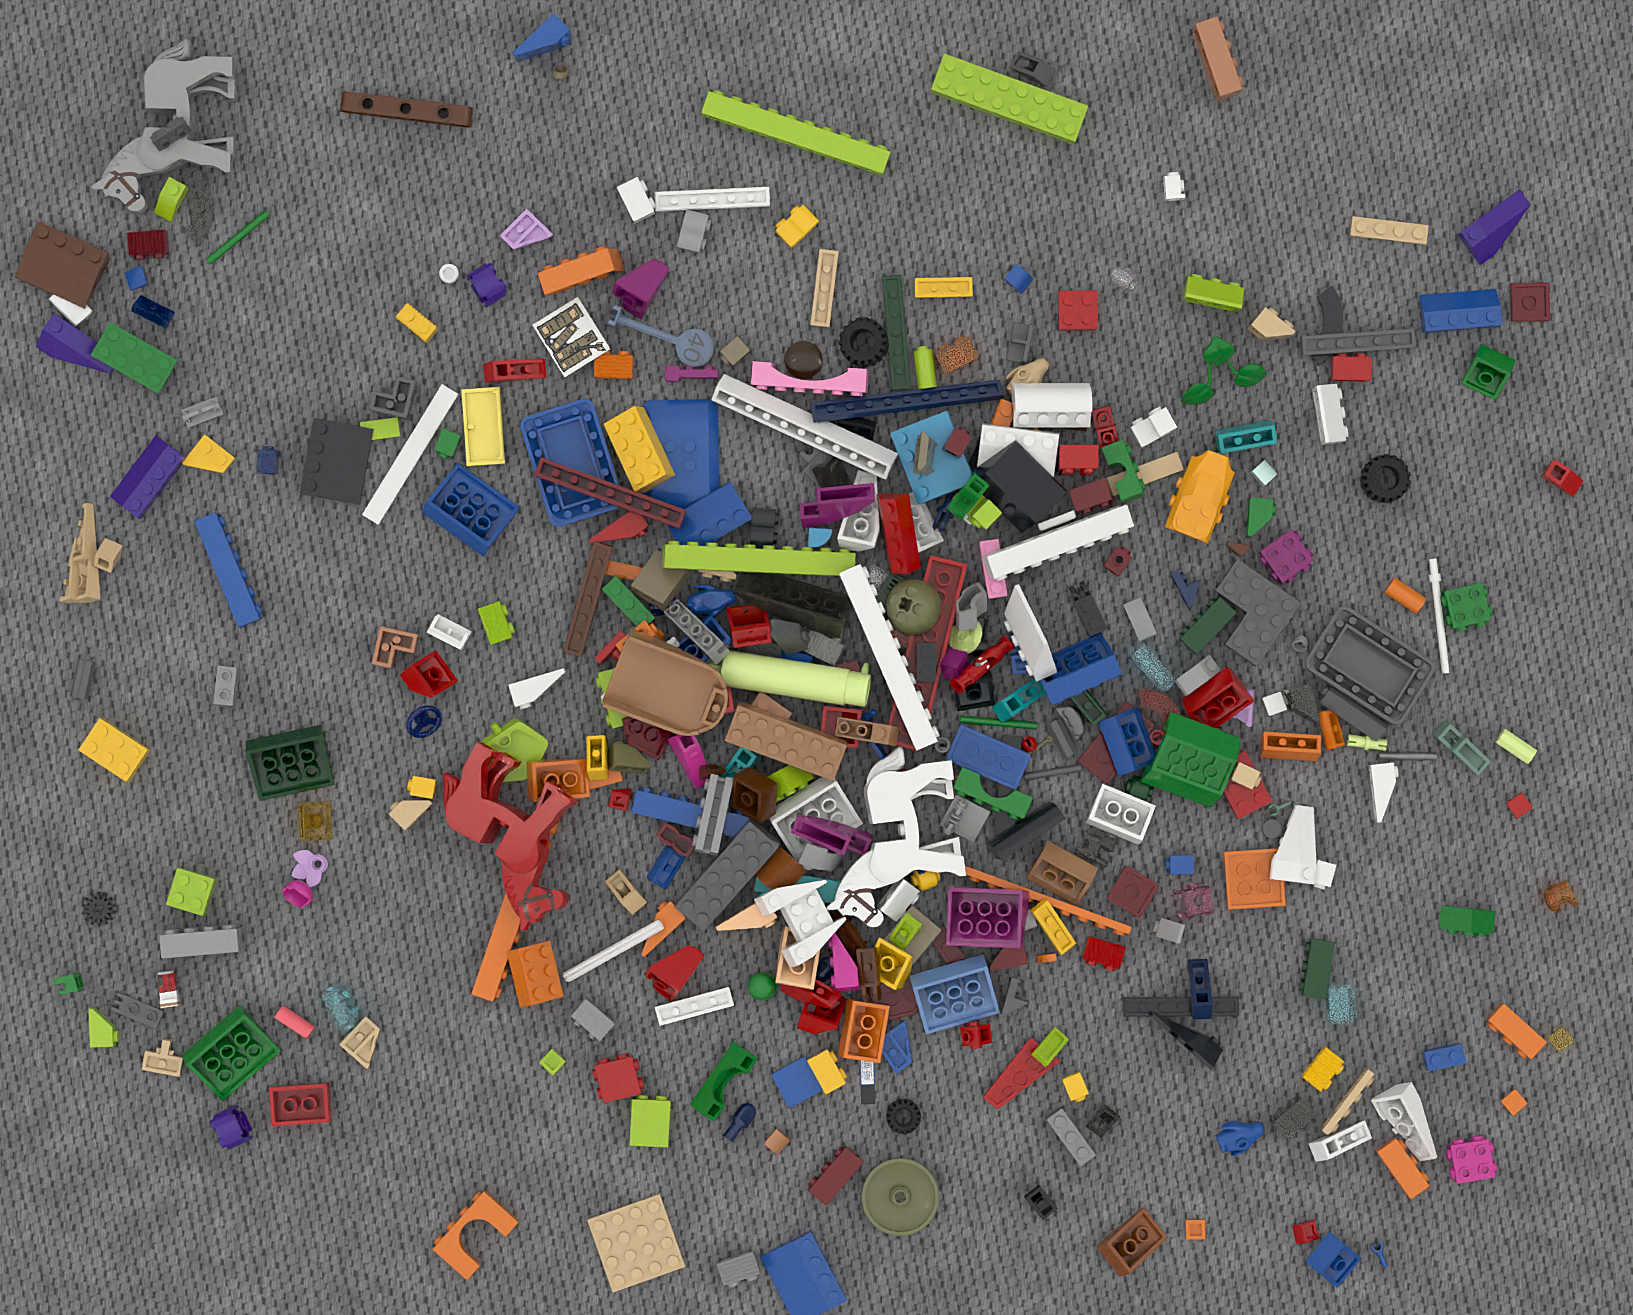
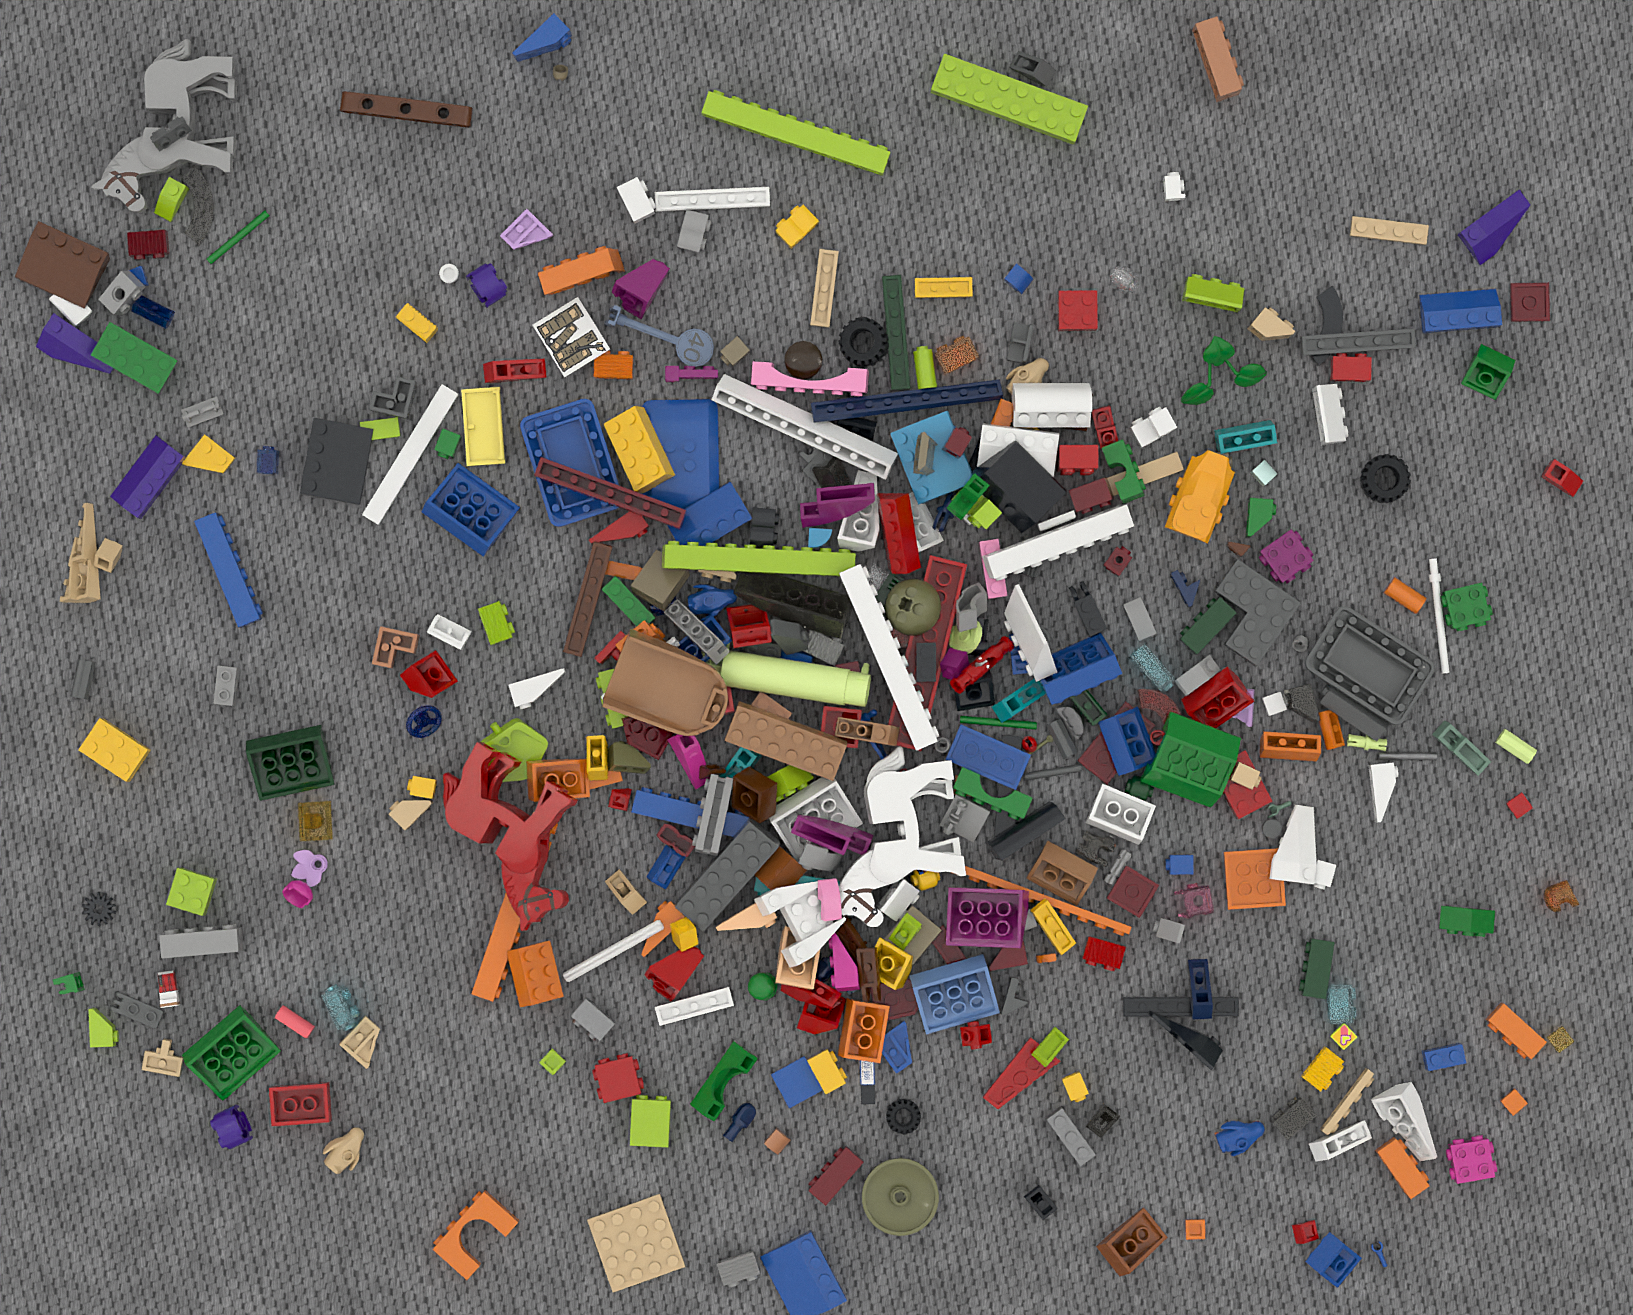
(113, 298): none -> light grey brick
(344, 1151): none -> tan animal
(684, 934): none -> yellow brick
(830, 899): none -> bright pink slope
(1117, 867): none -> light grey axle
(1343, 1036): none -> tile

